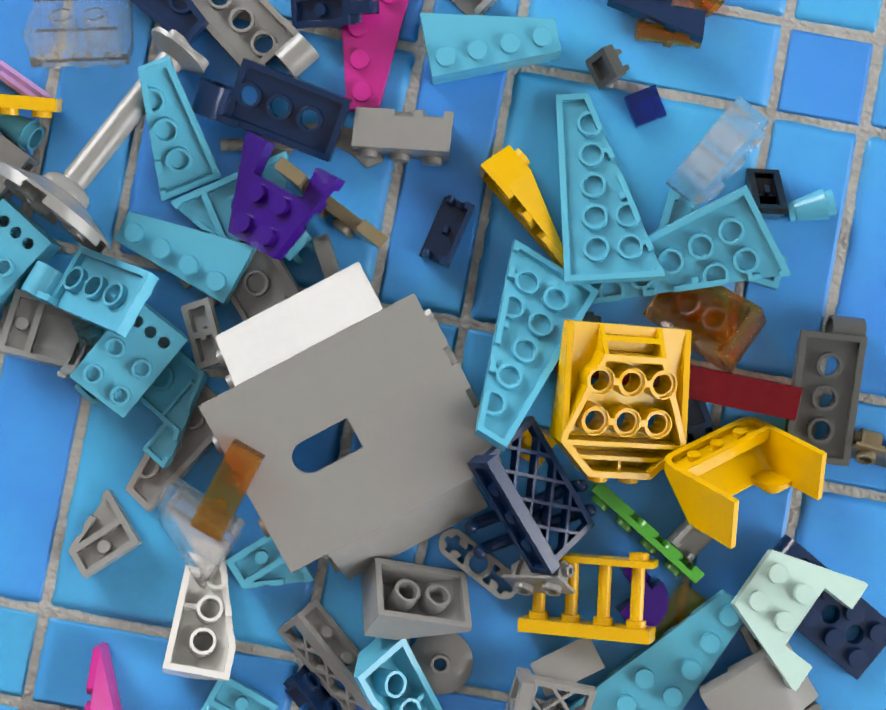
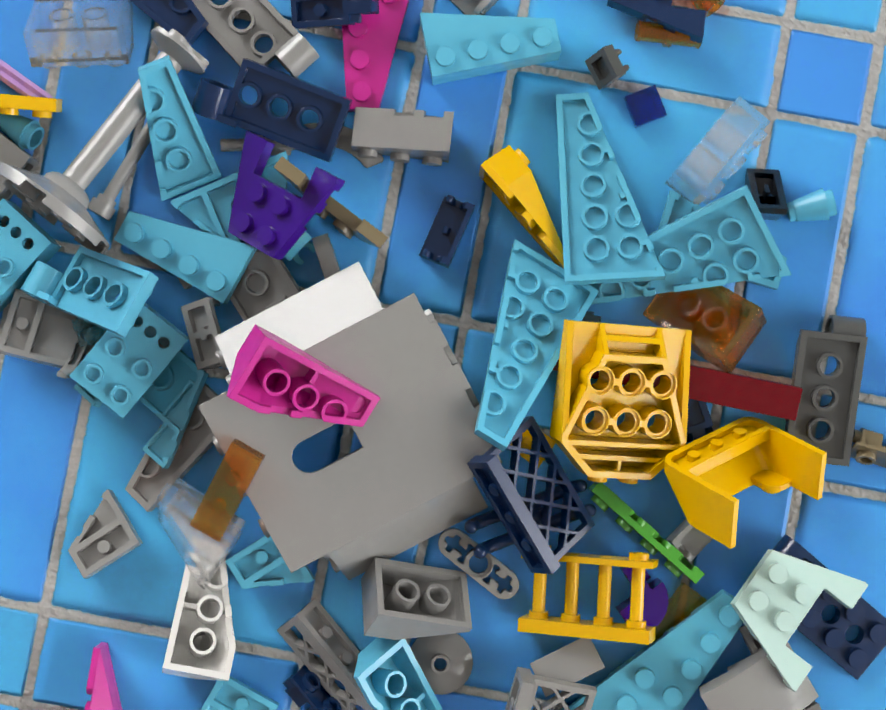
(105, 203): none -> light grey piece
(288, 381): none -> dark pink wedge
(551, 584): light grey hinge -> none

